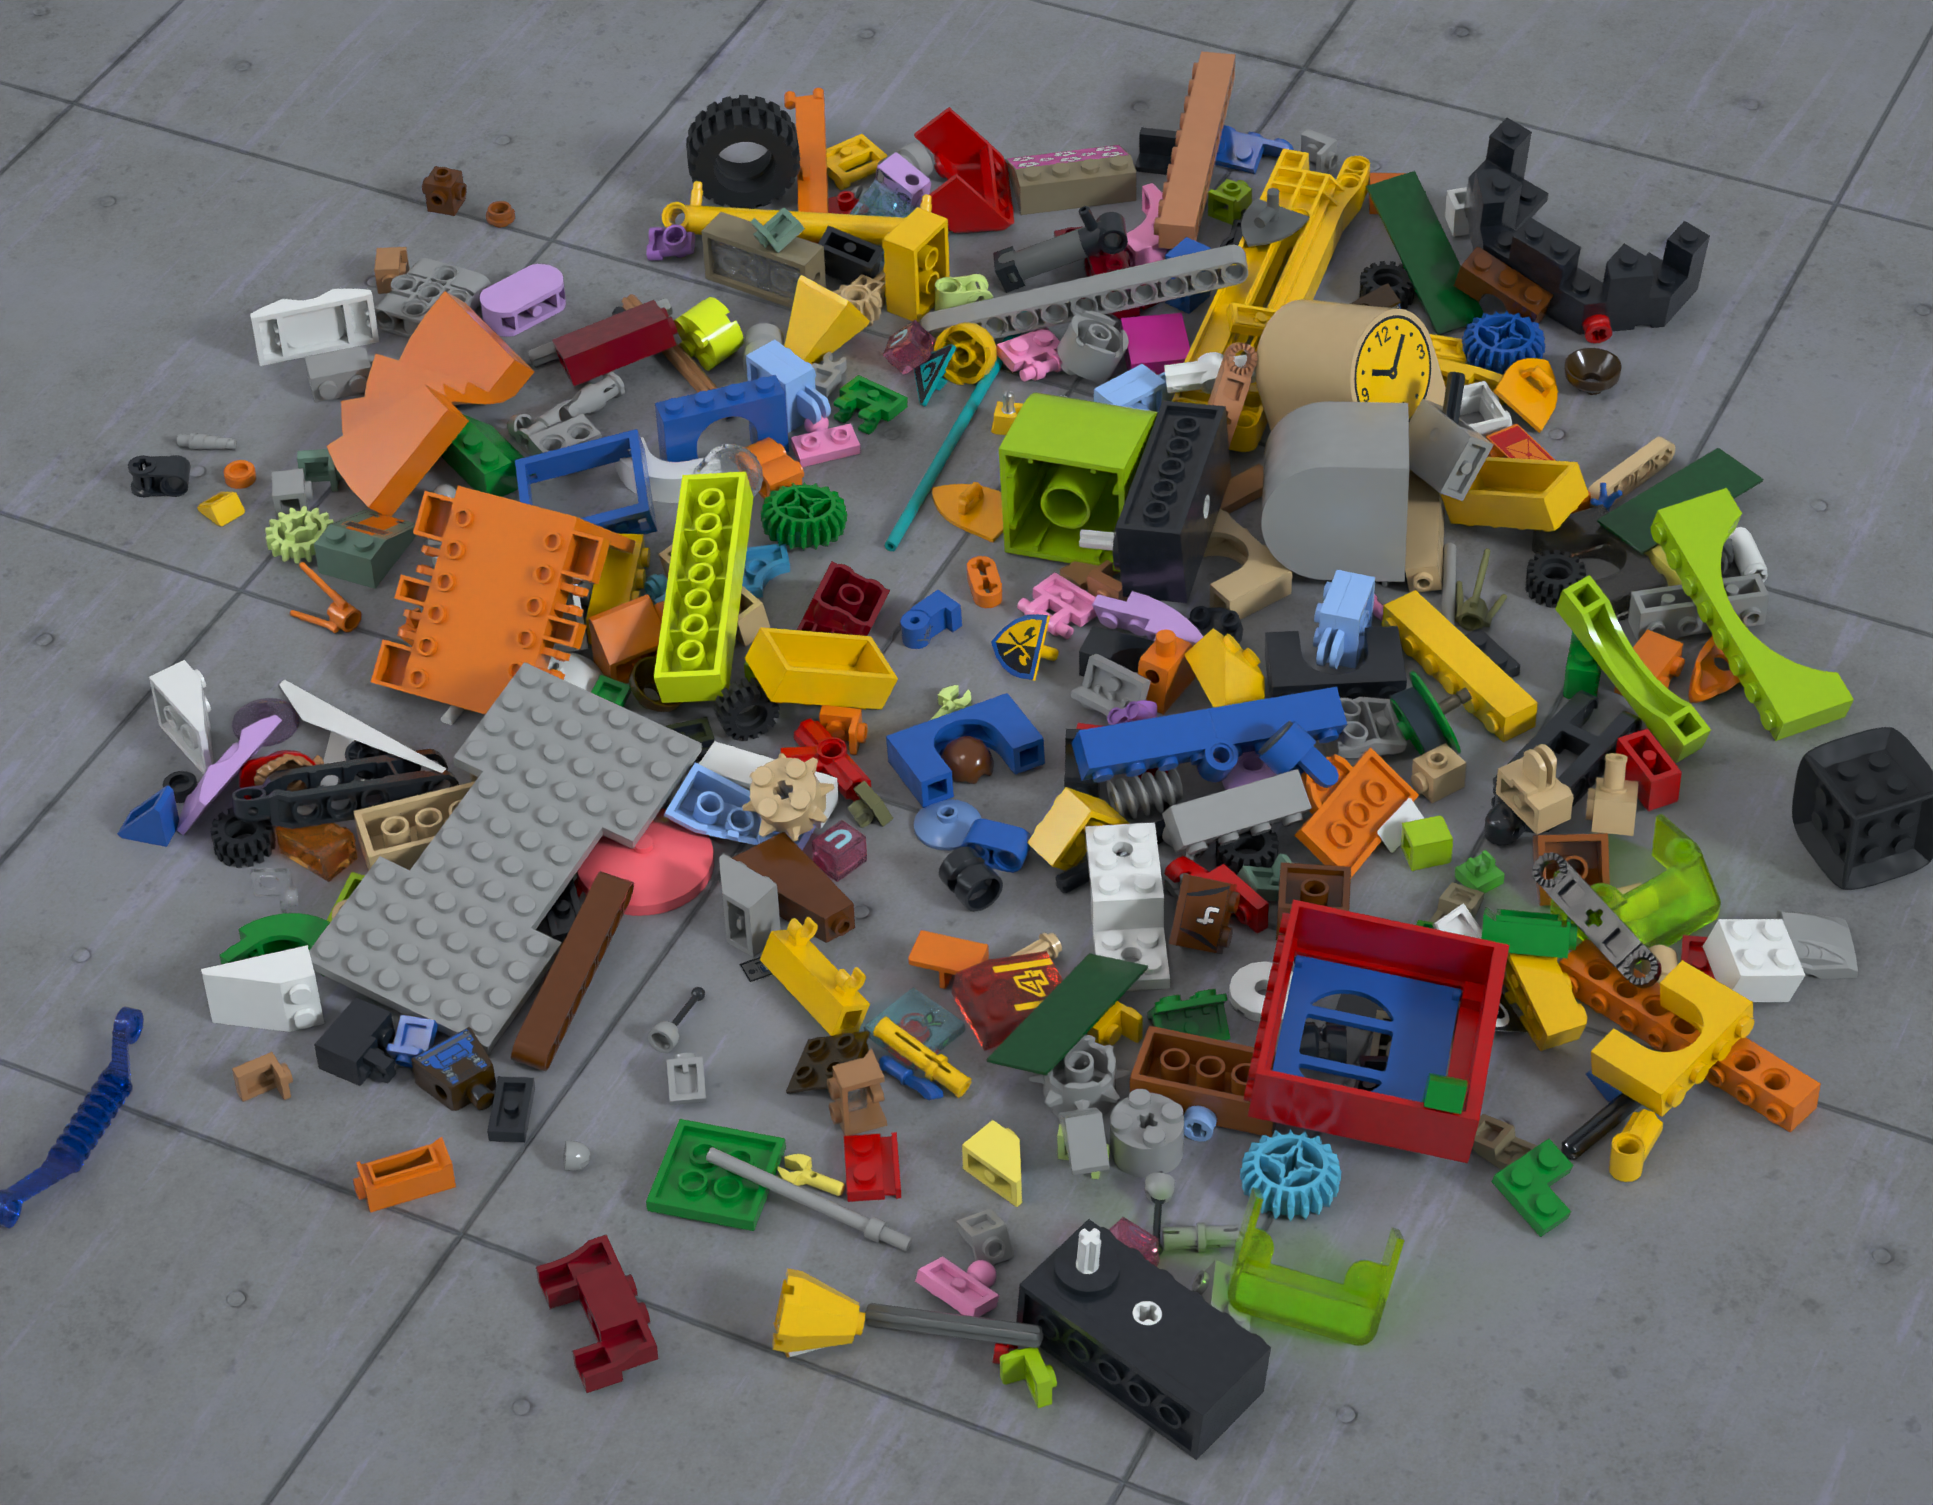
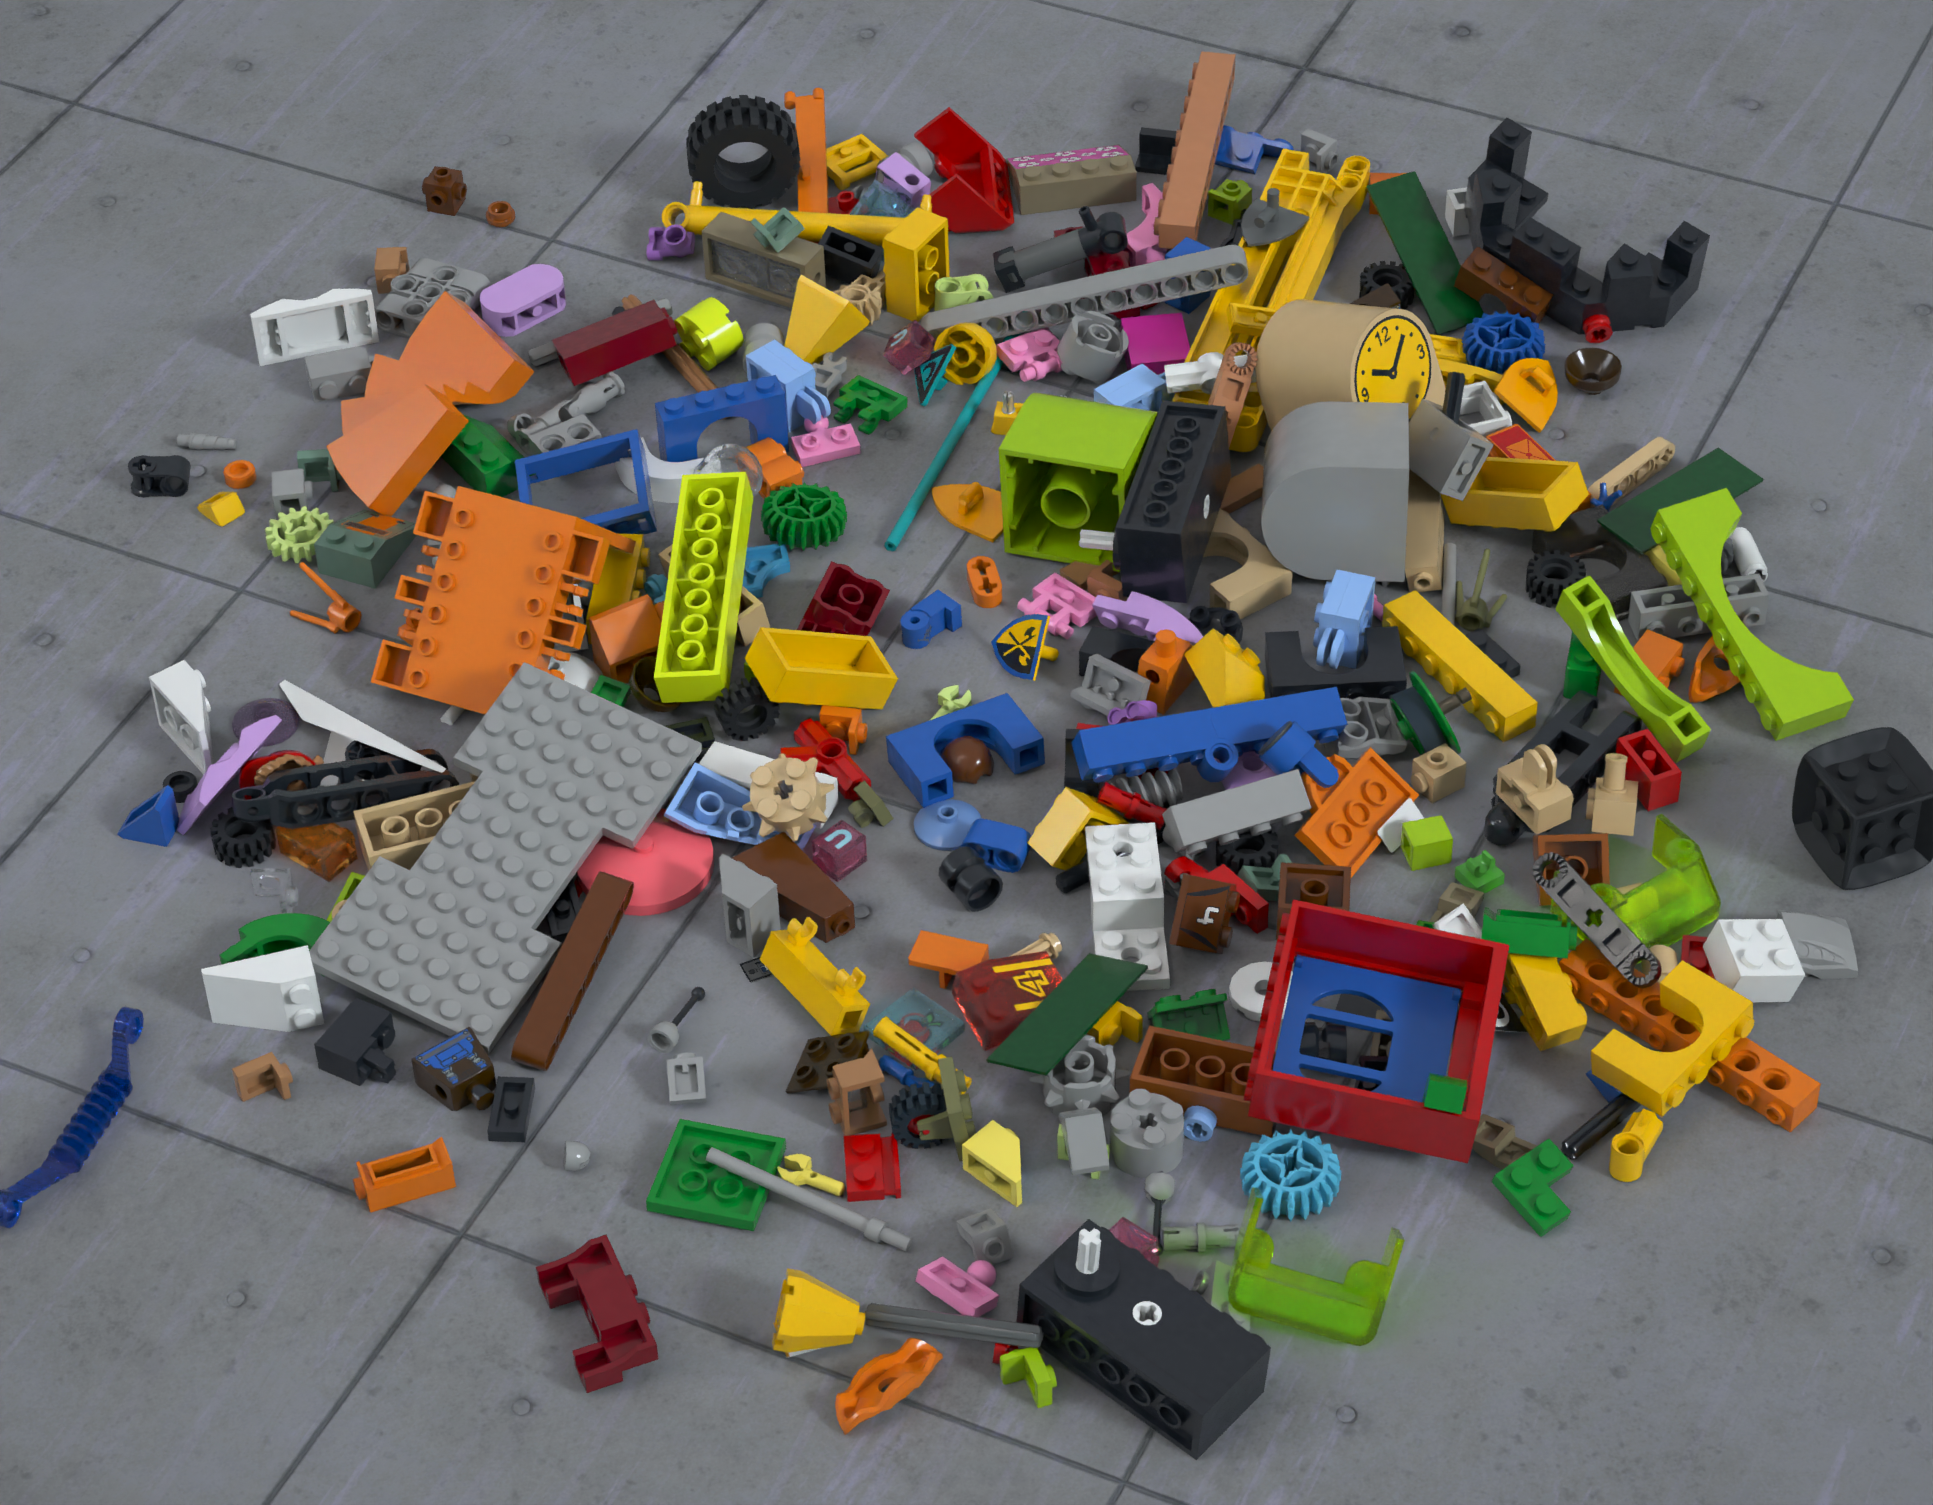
(411, 1039): bracket -> none
(901, 1369): none -> orange piece
(934, 1112): none -> plate
(1131, 805): none -> red pin

